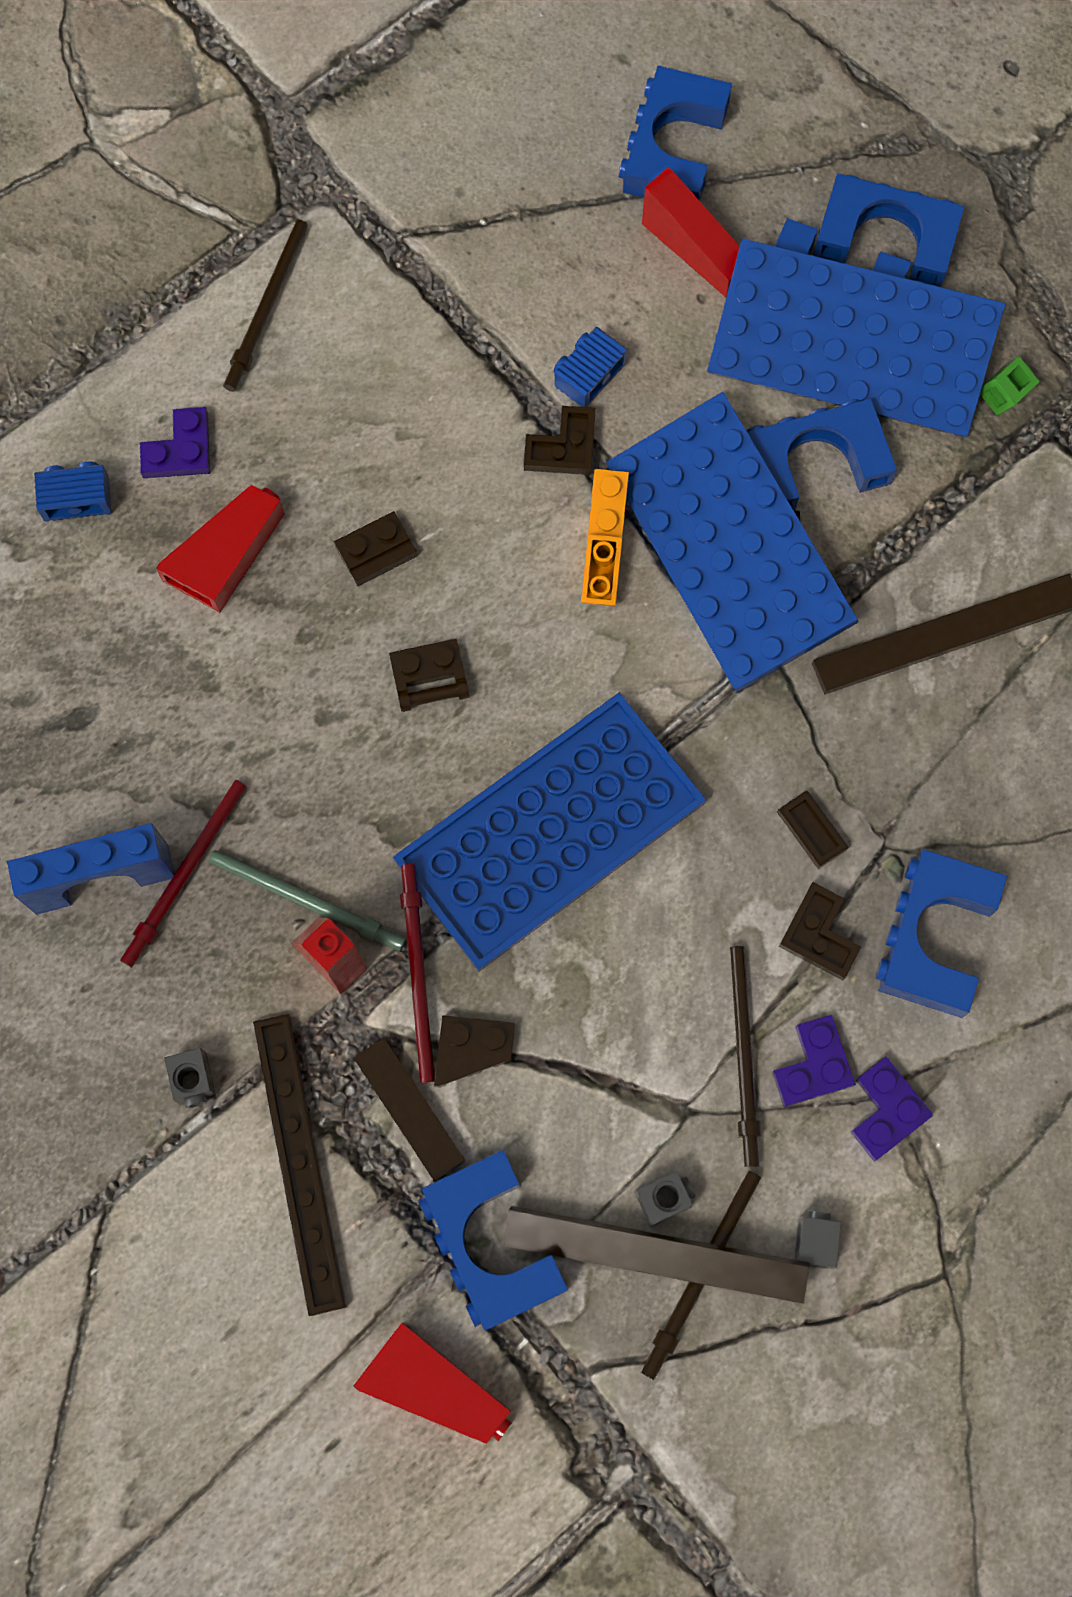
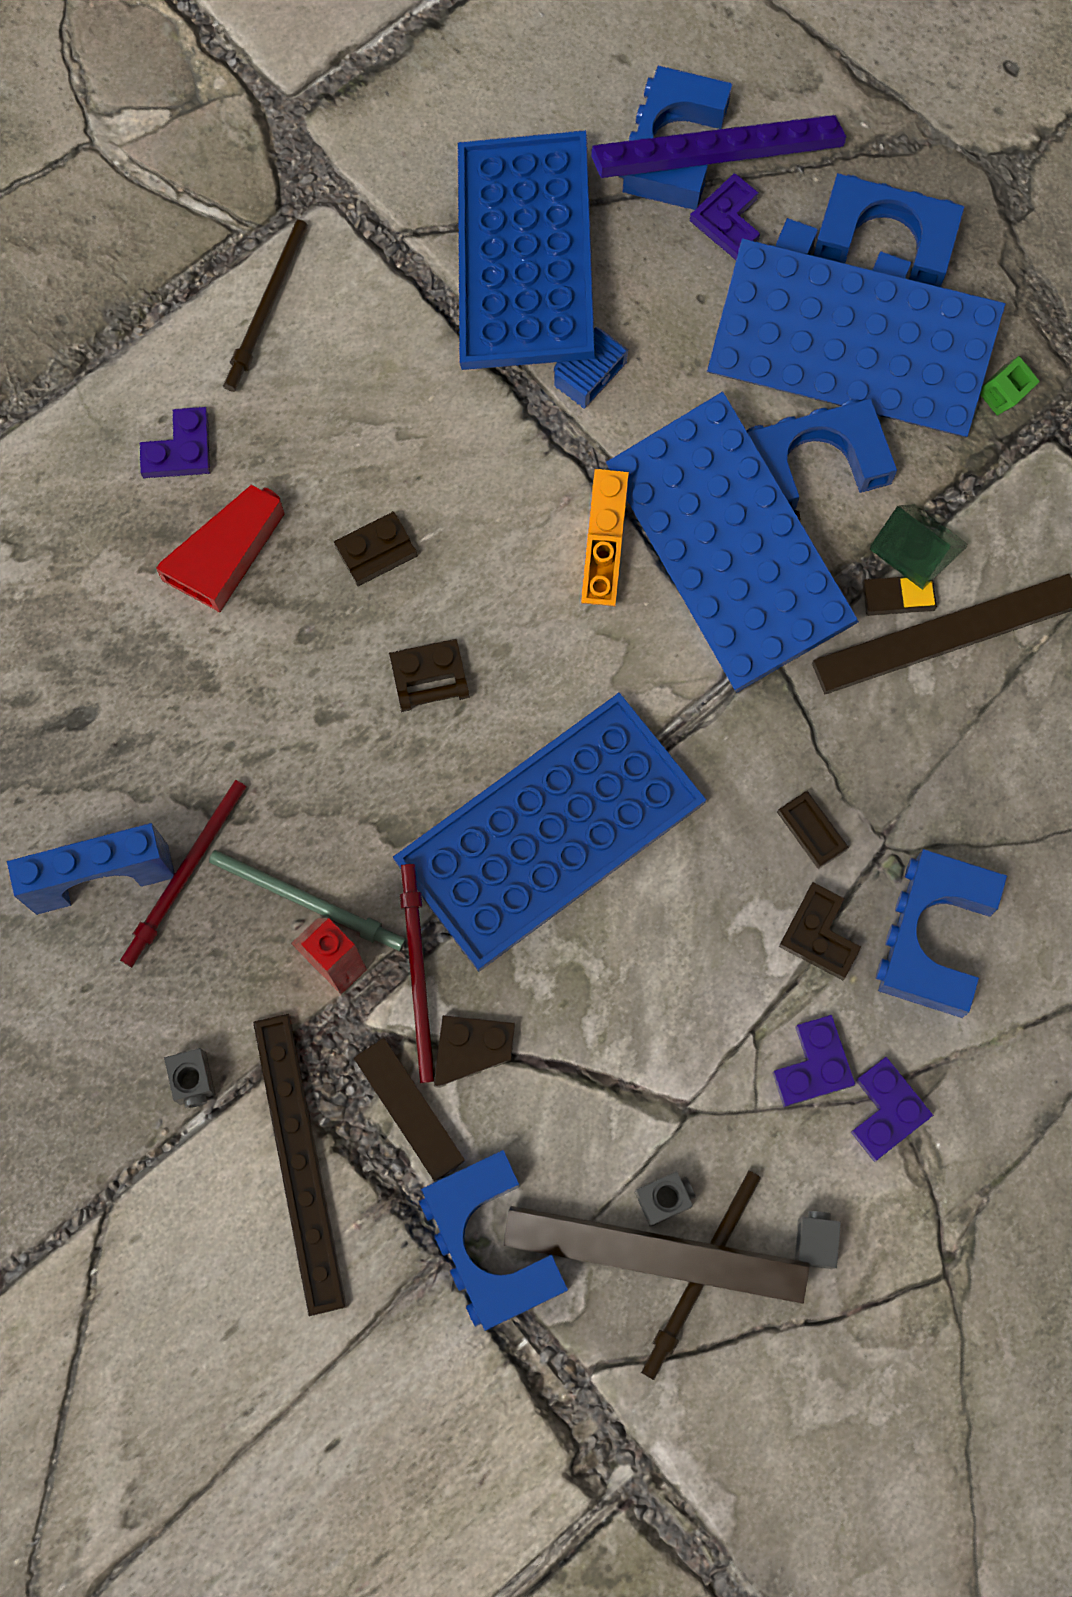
(72, 491): blue brick -> none
(428, 1384): red slope -> none
(524, 251): none -> blue plate
(564, 453): dark brown plate -> none
(689, 229): red slope -> none
(717, 146): none -> dark purple plate
(721, 212): none -> dark purple plate
(748, 1127): dark brown bar -> none
(897, 596): none -> dark brown tile
(916, 544): none -> clear green slope

